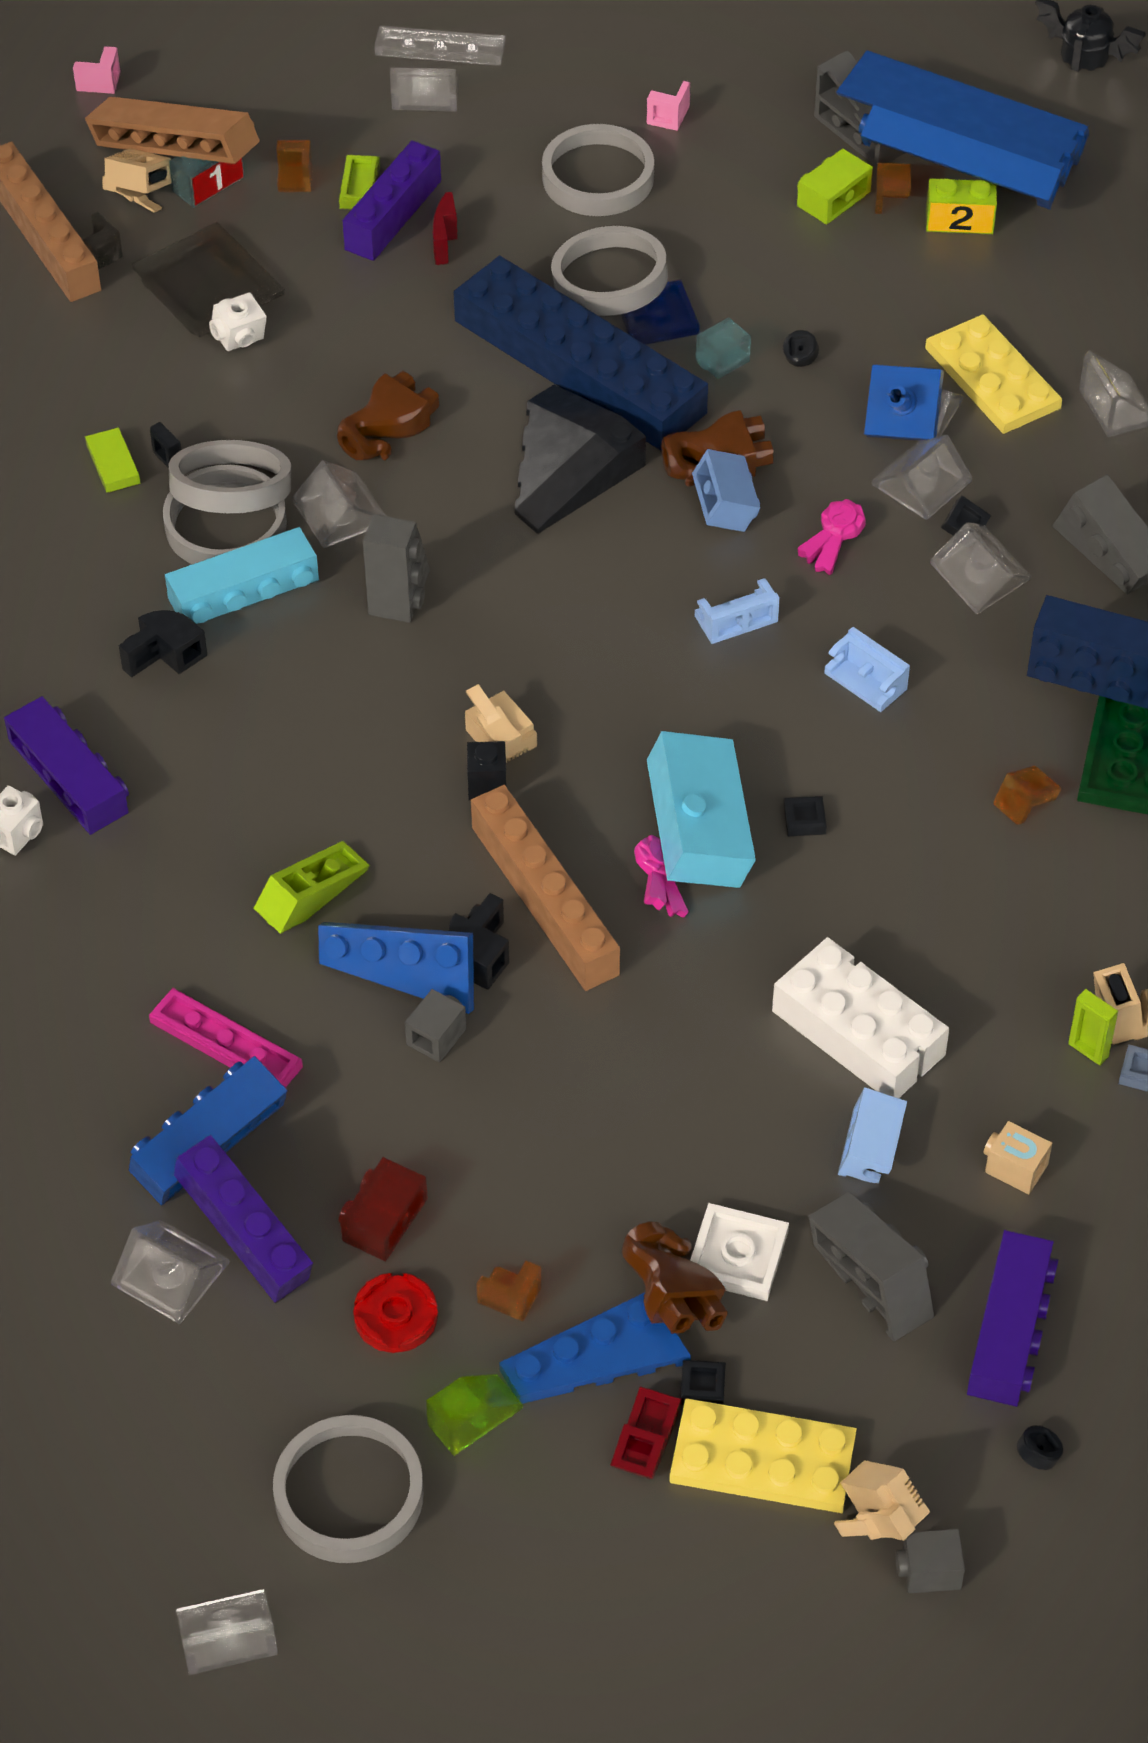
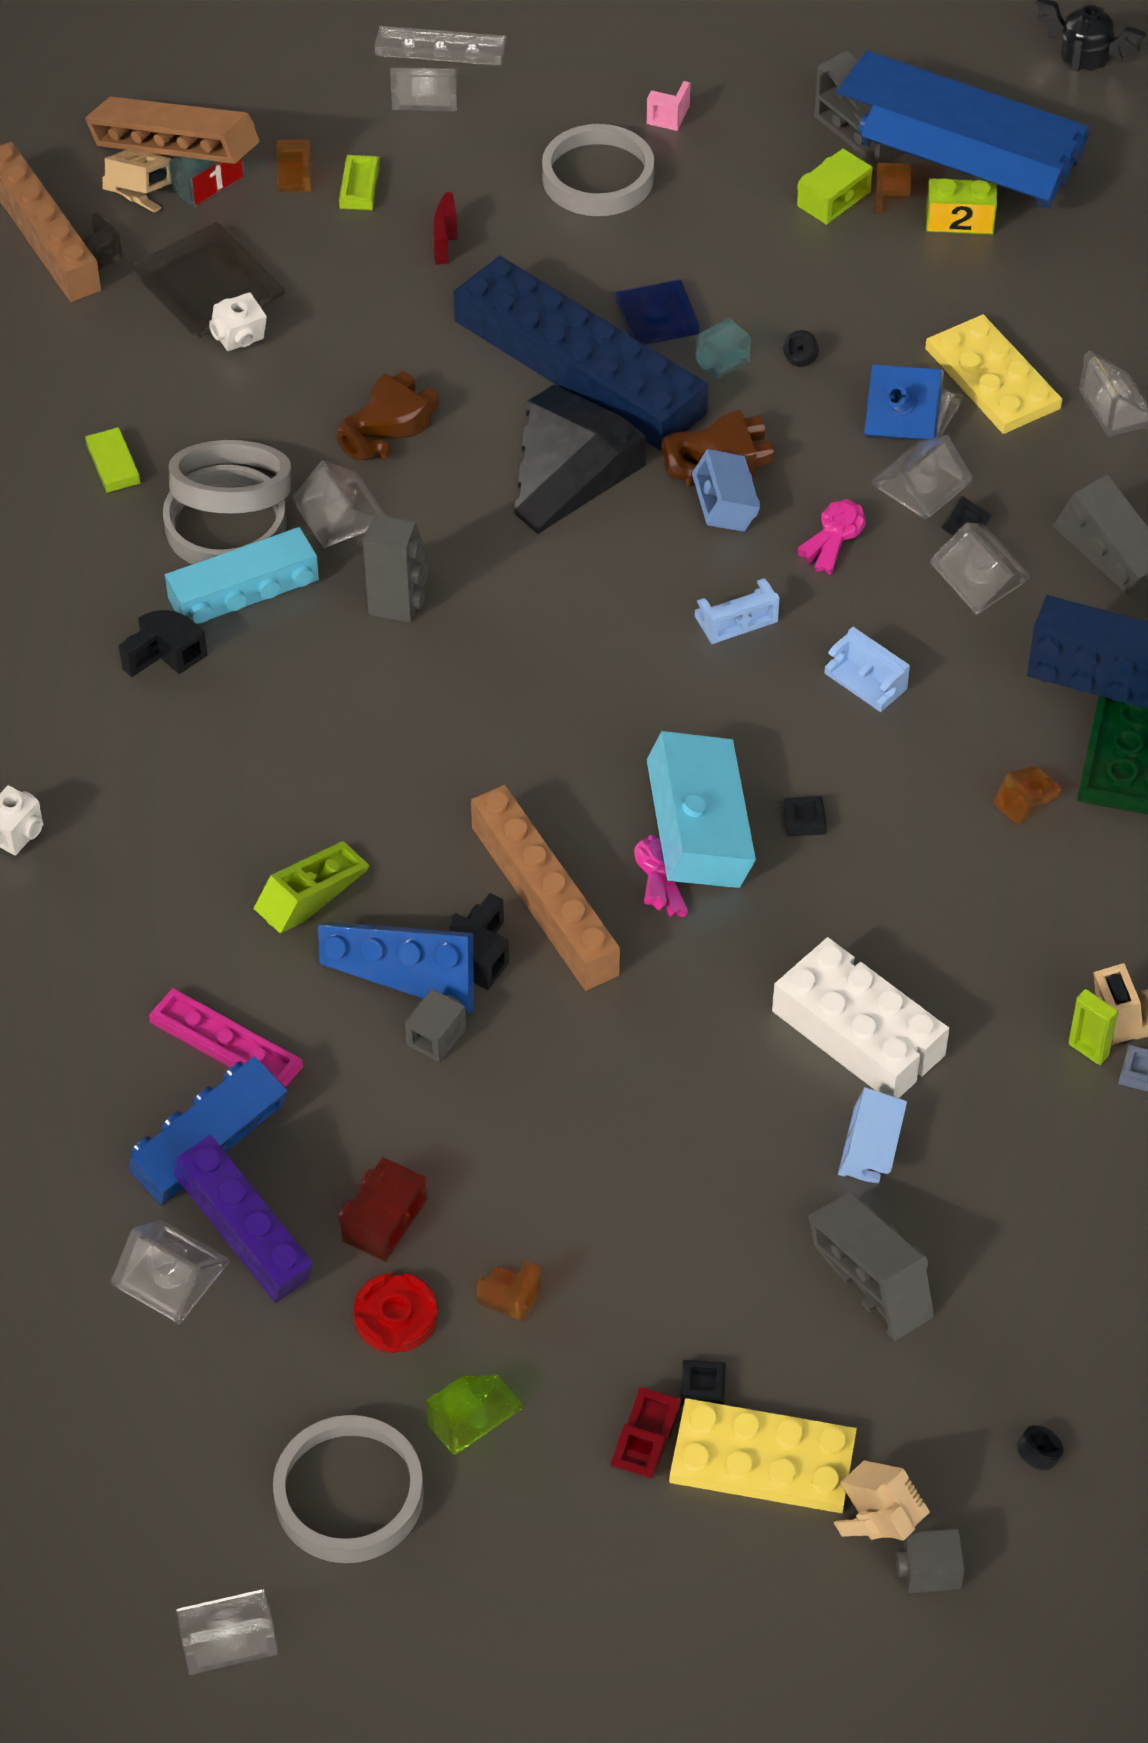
(67, 764): dark purple brick -> none
(100, 76): bright pink panel -> none
(164, 443): black tile -> none
(392, 200): dark purple brick -> none
(485, 767): black brick -> none
(499, 720): tan piece -> none
(594, 1352): blue wing -> none
(616, 301): light grey piece -> none
(674, 1286): reddish brown hips -> none
(740, 1249): white tile -> none
(1010, 1319): dark purple brick -> none
(1017, 1156): tan brick -> none

